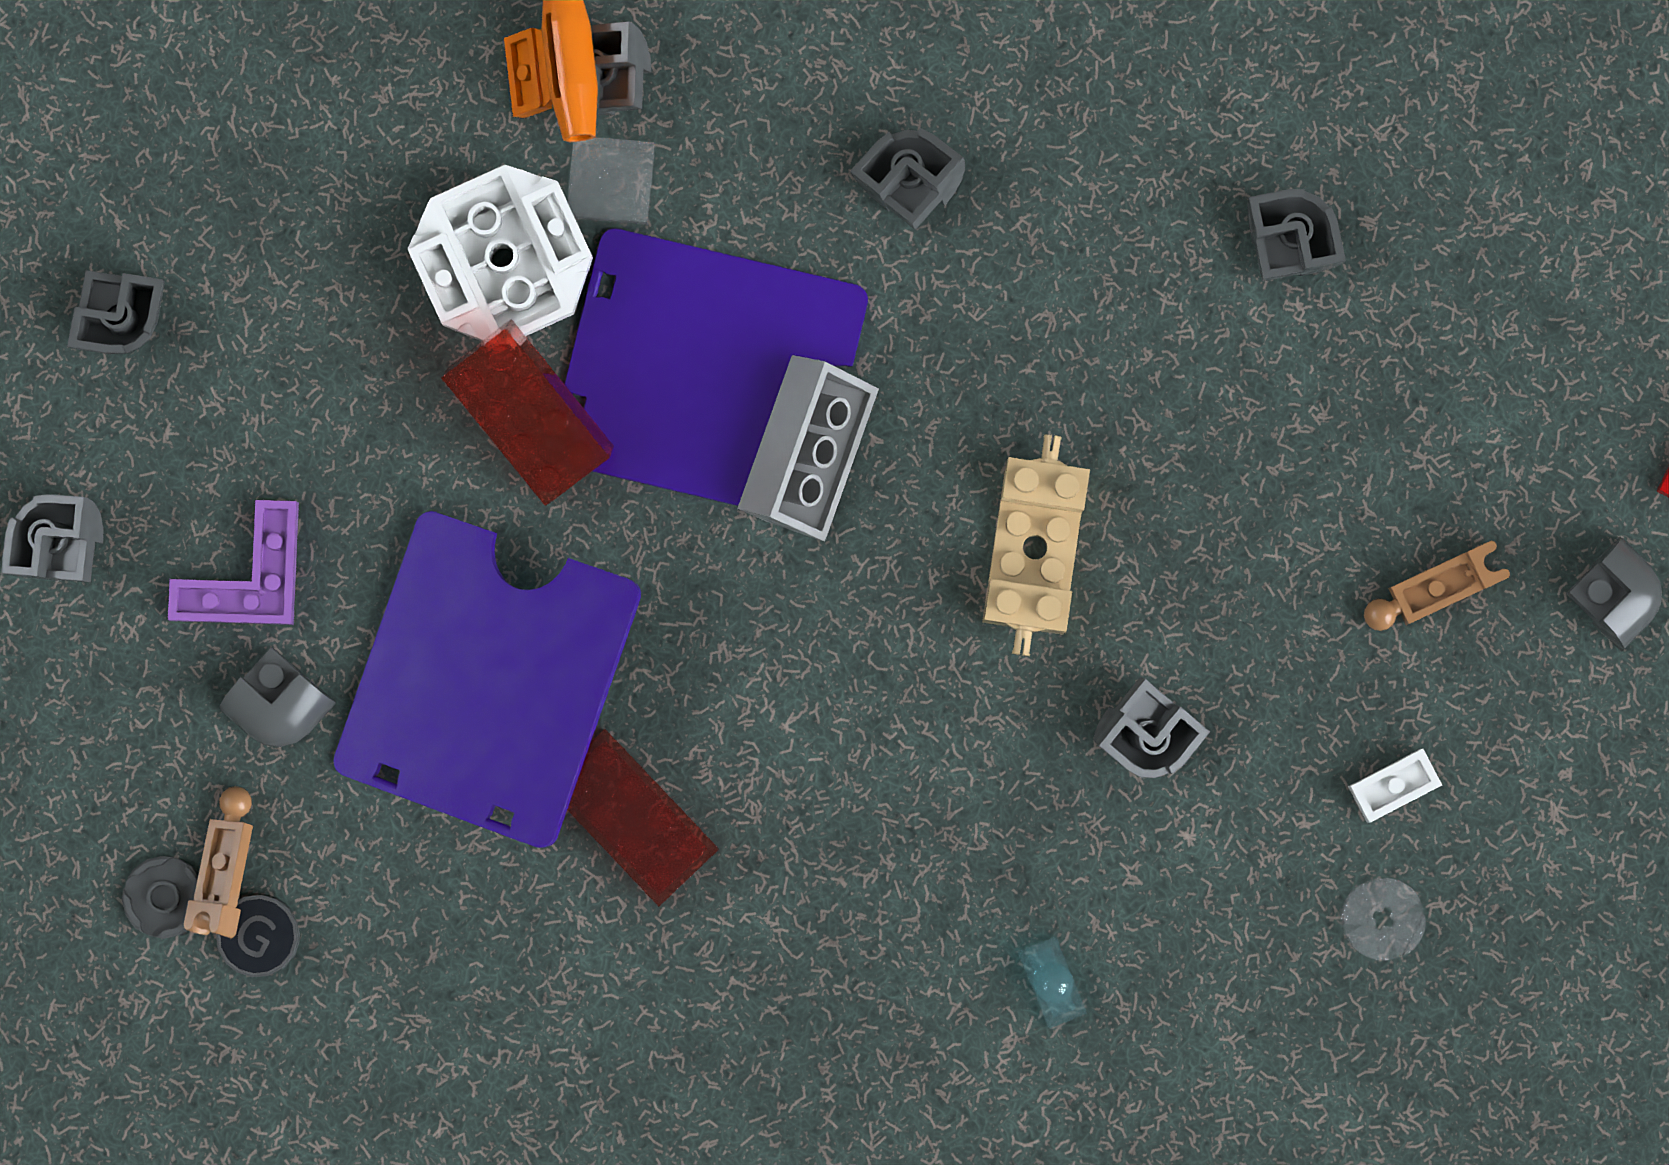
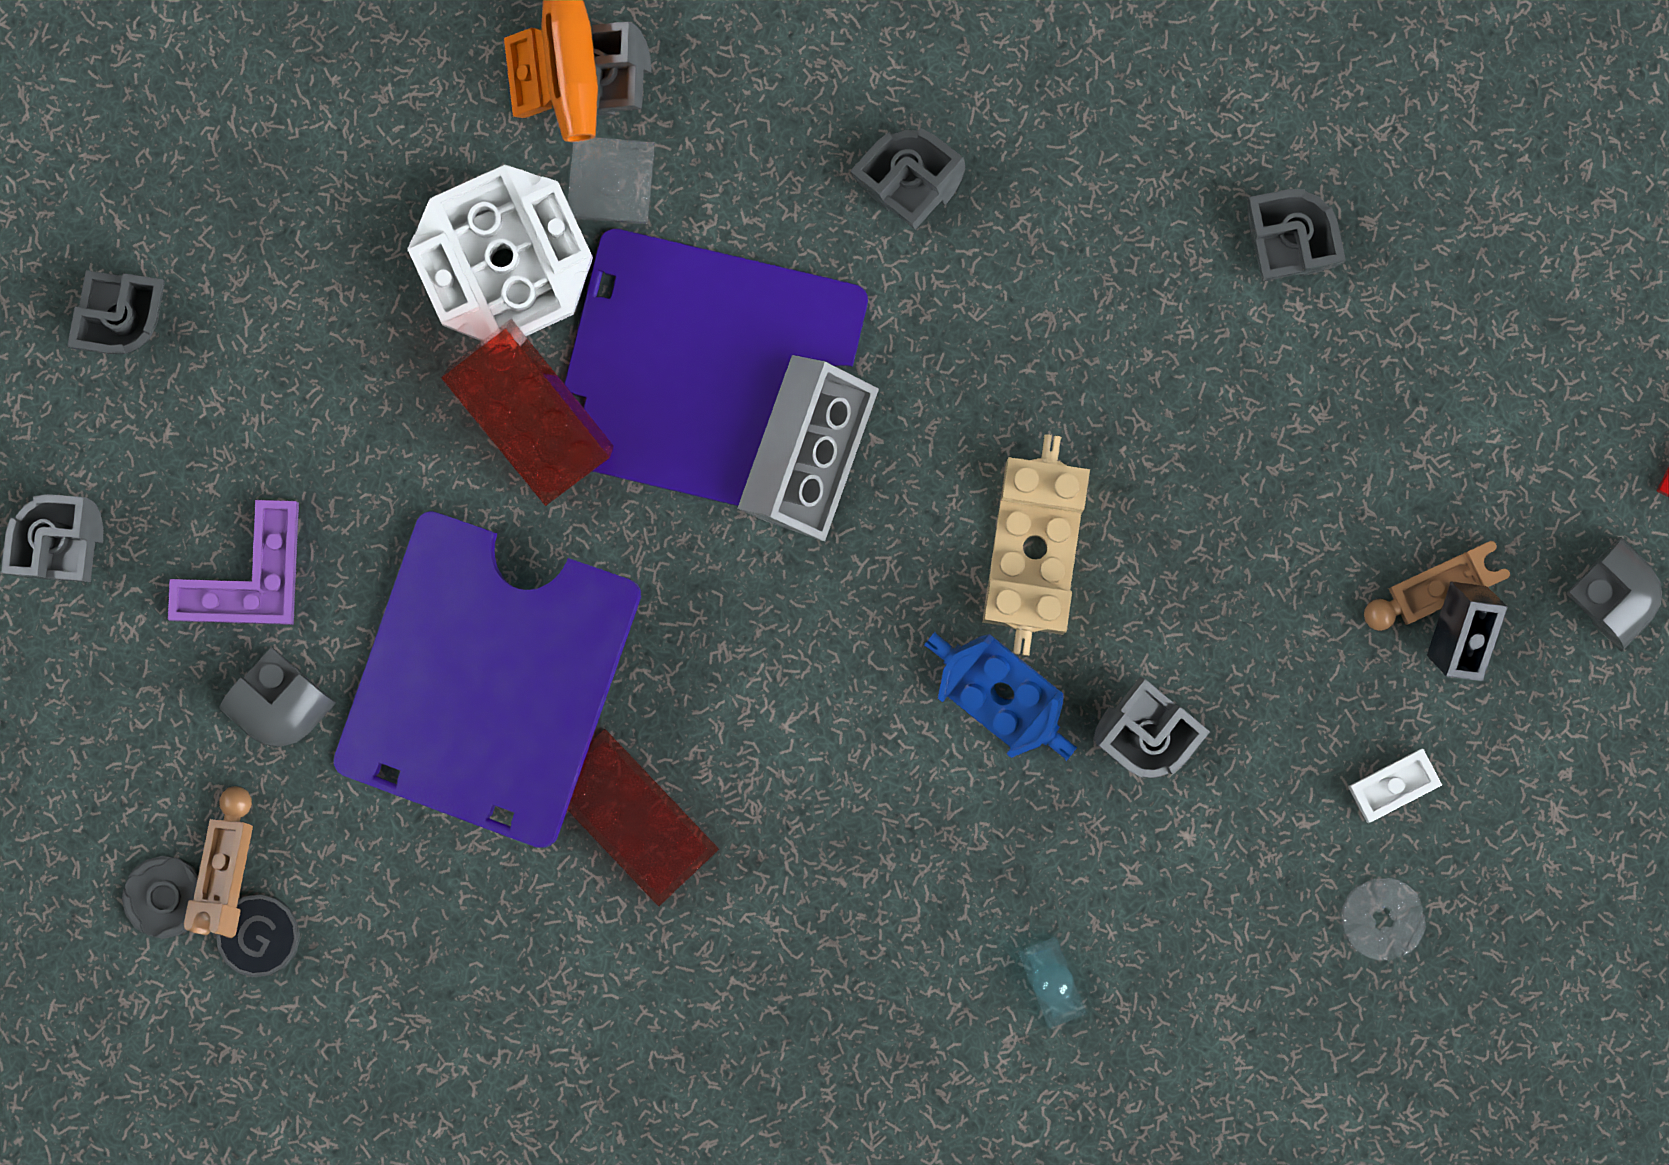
(1018, 721): none -> blue plate
(1466, 631): none -> black brick

